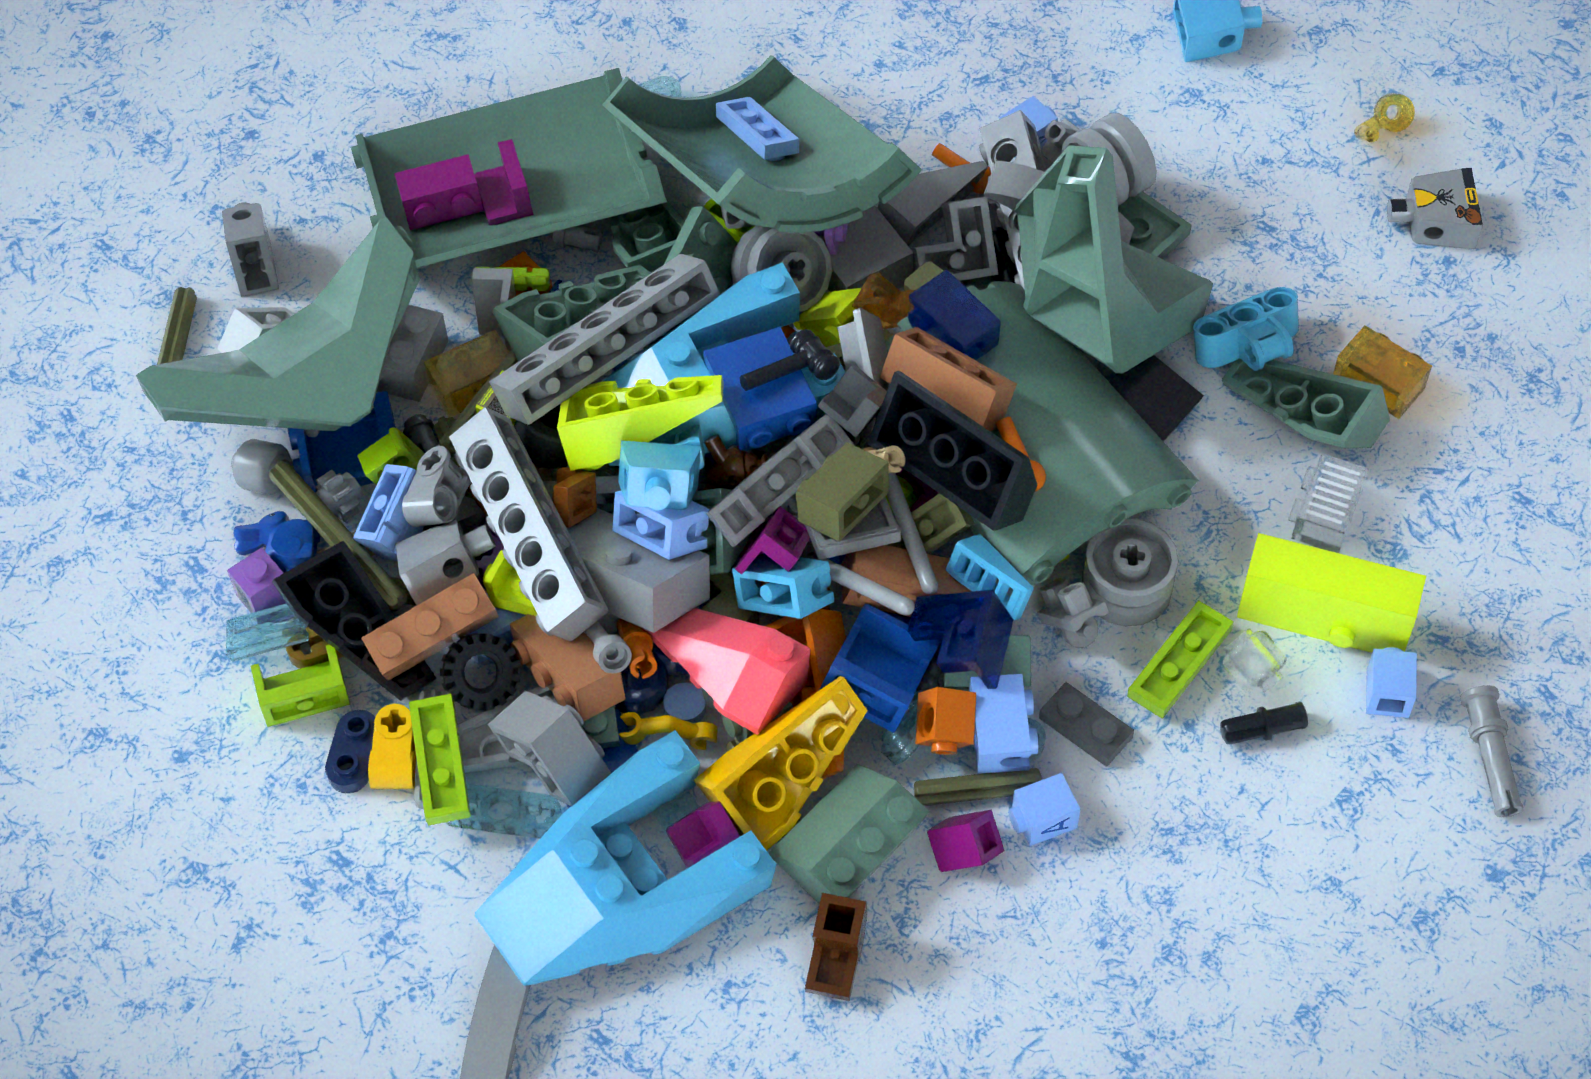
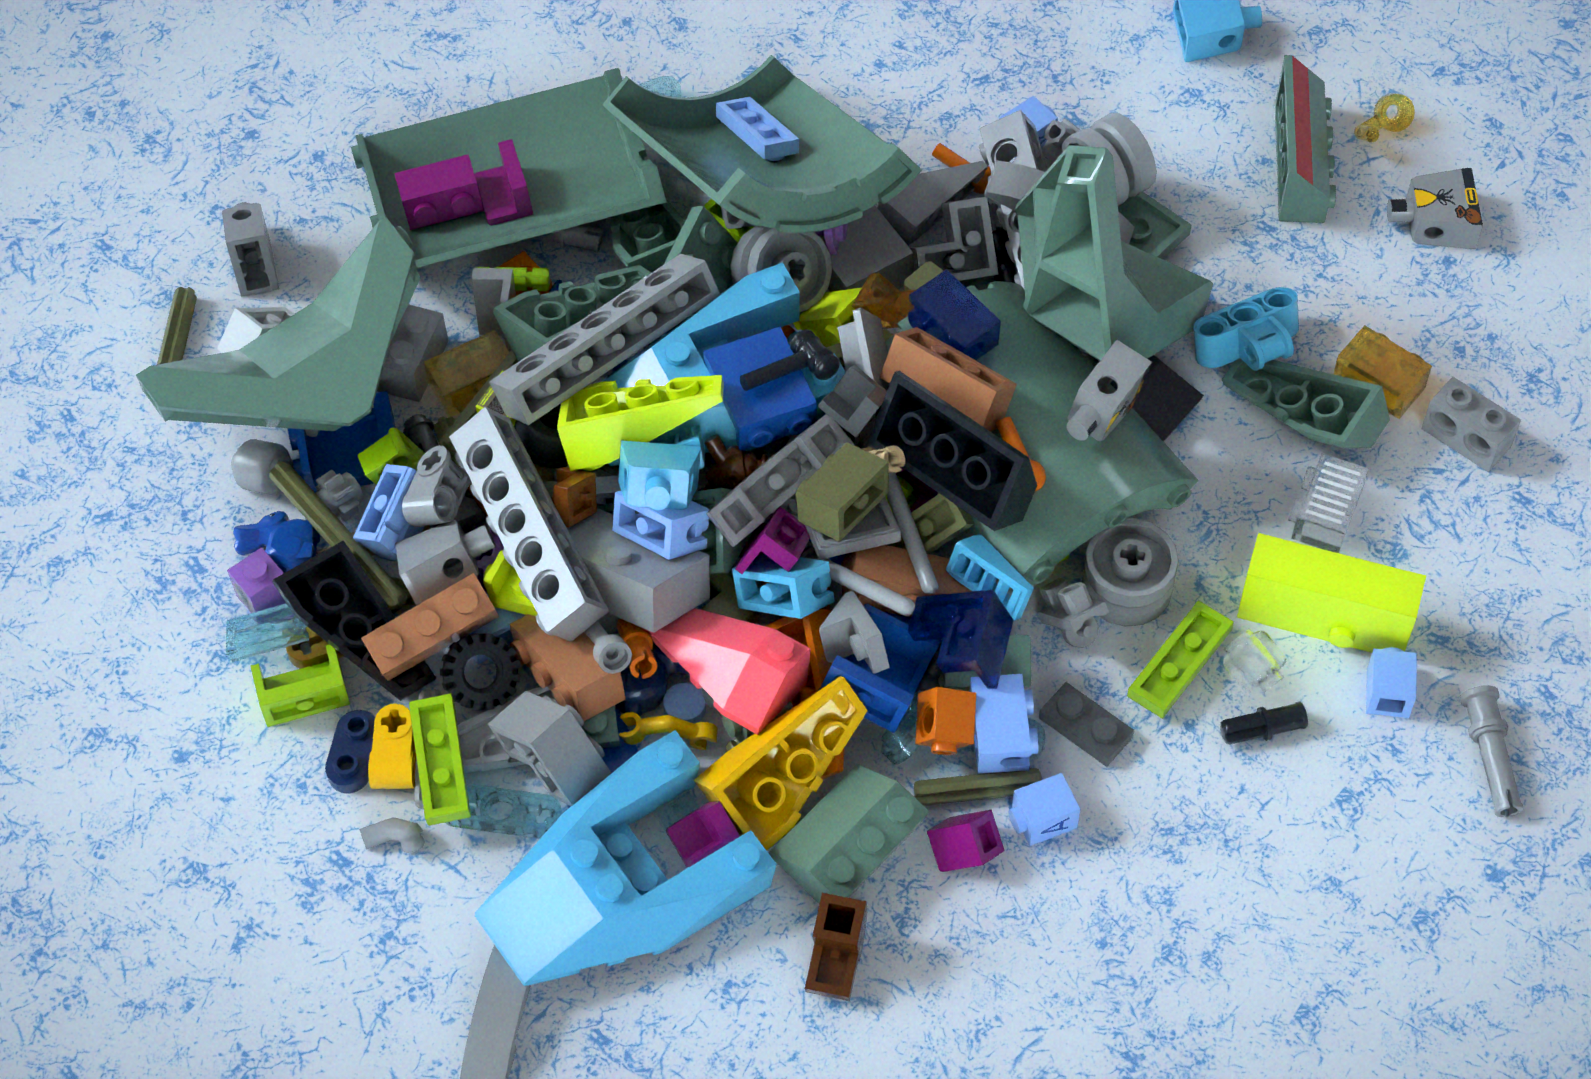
(393, 829): none -> light grey arm
(853, 631): none -> light grey slope
(1100, 409): none -> light grey torso
(1303, 145): none -> sand green slope
(1470, 424): none -> light grey brick

